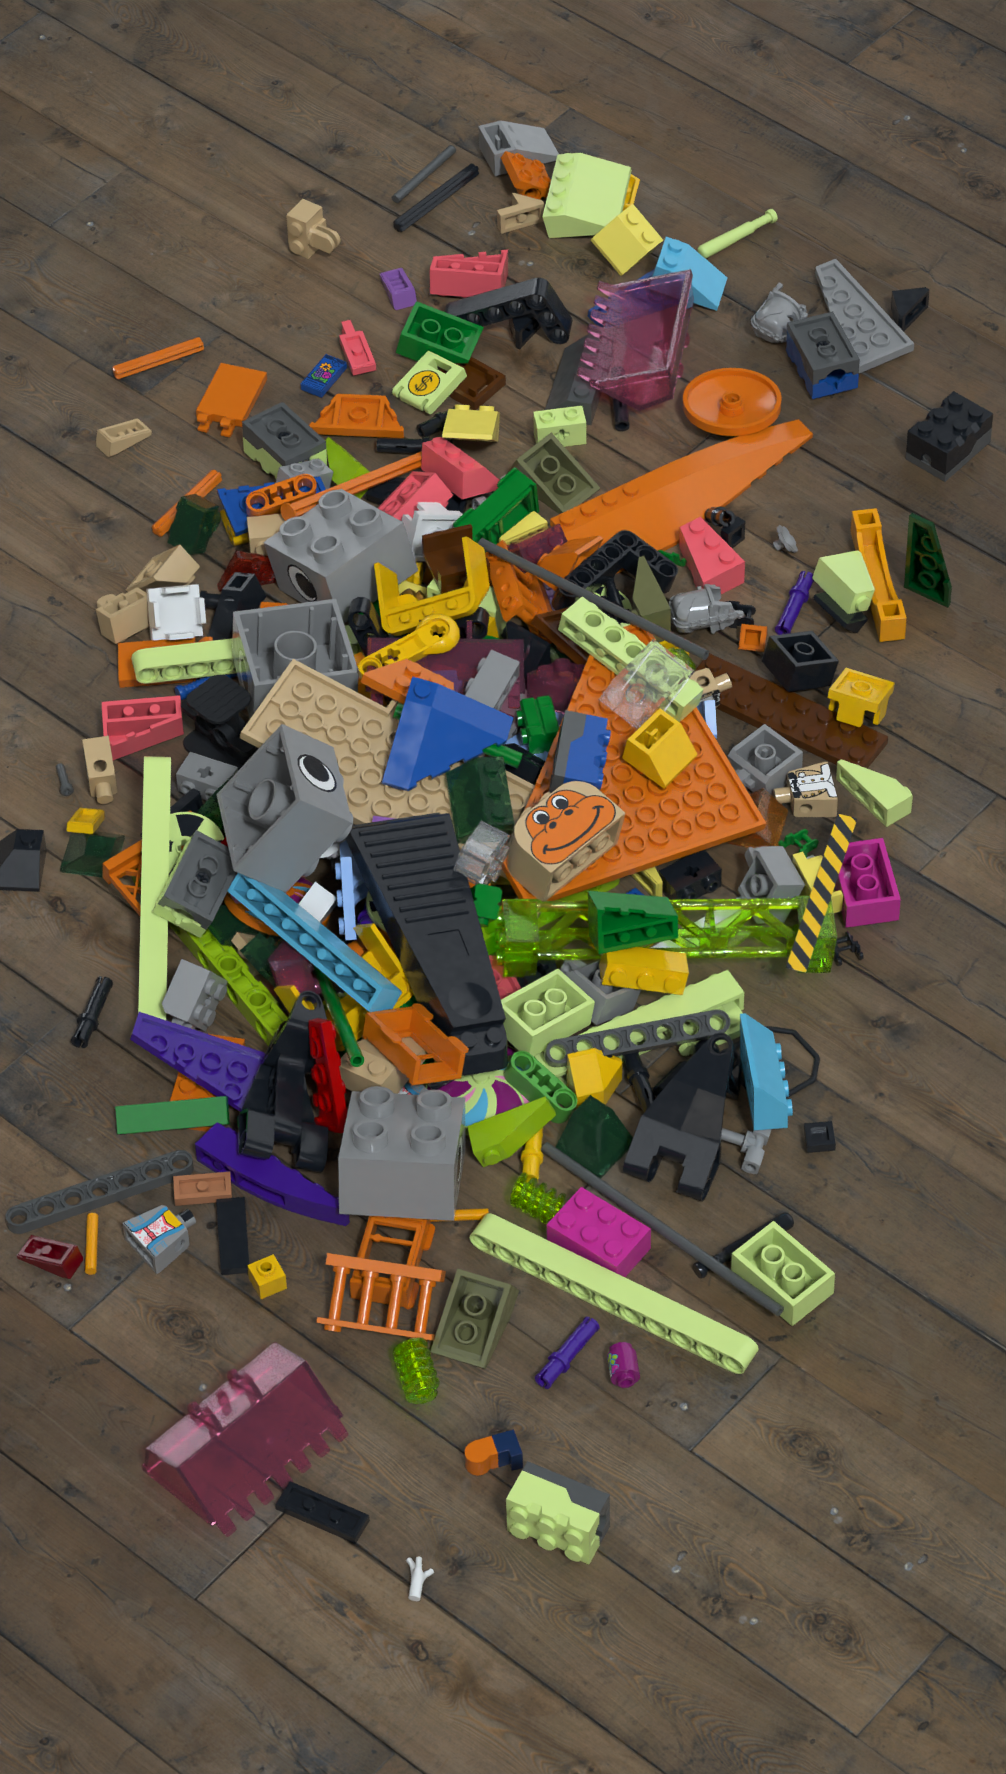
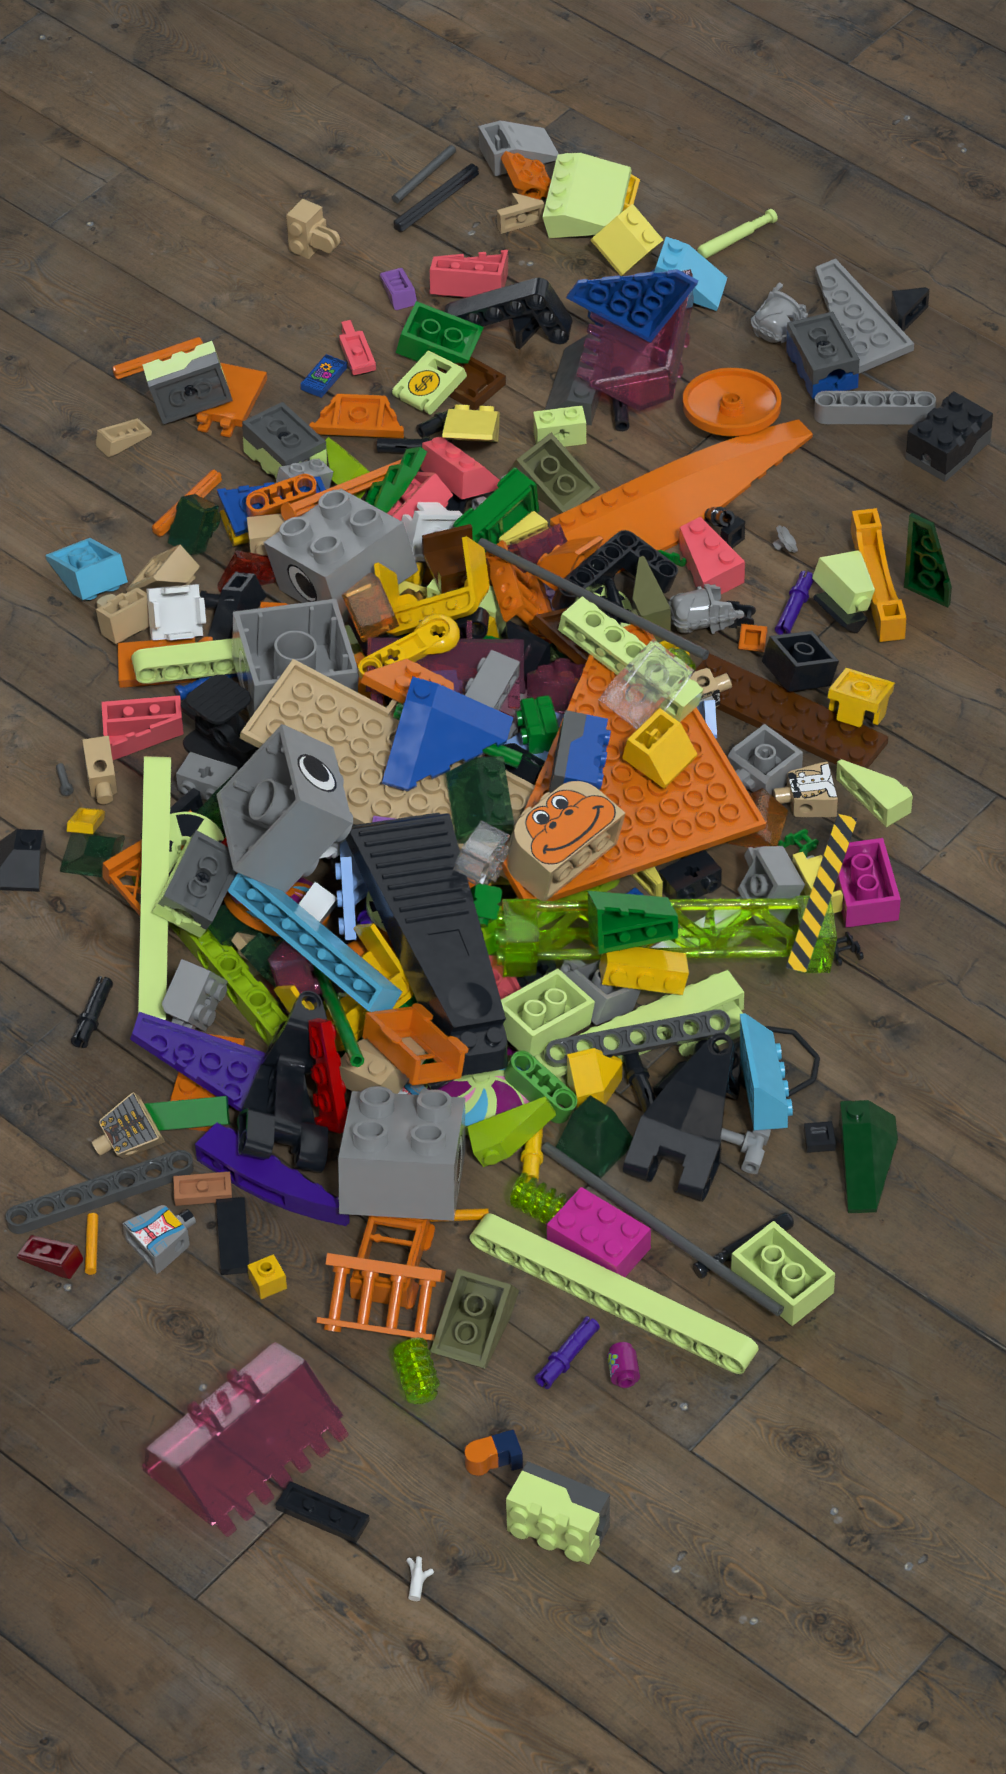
(88, 568): none -> medium azure slope
(128, 1129): none -> torso
(187, 383): none -> dark grey piece
(370, 608): none -> clear orange slope
(396, 481): none -> green slope
(637, 301): none -> blue slope
(867, 1152): none -> dark green wedge
(873, 407): none -> light grey beam

